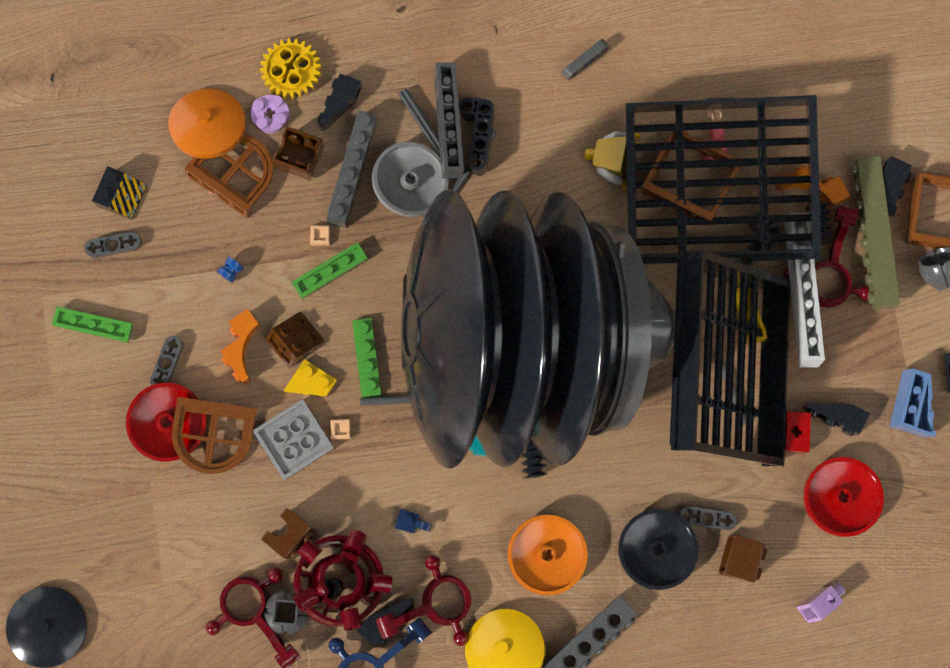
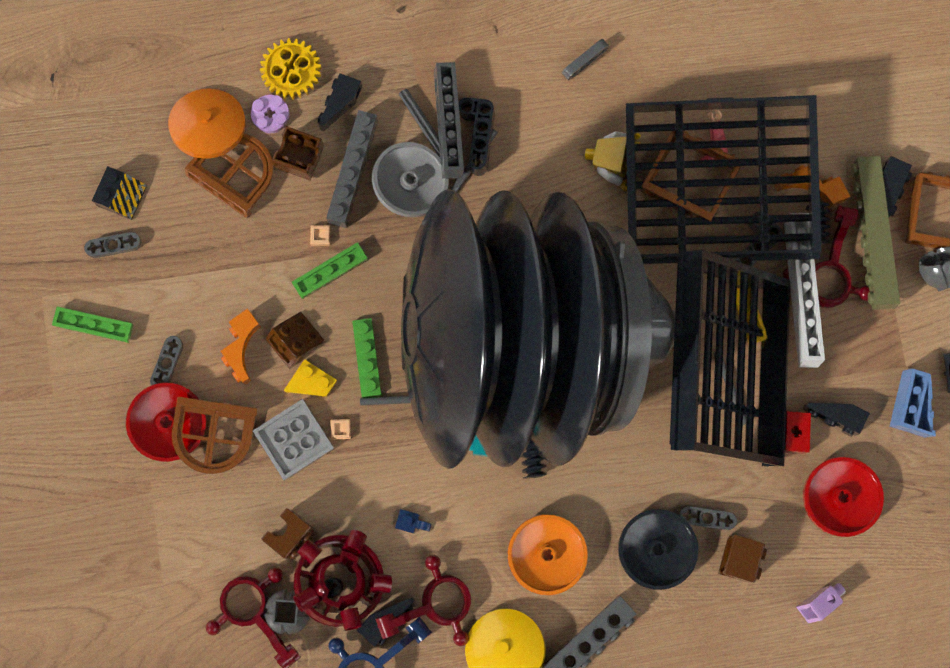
(46, 627): black dish -> none
(230, 269): blue wheel -> none

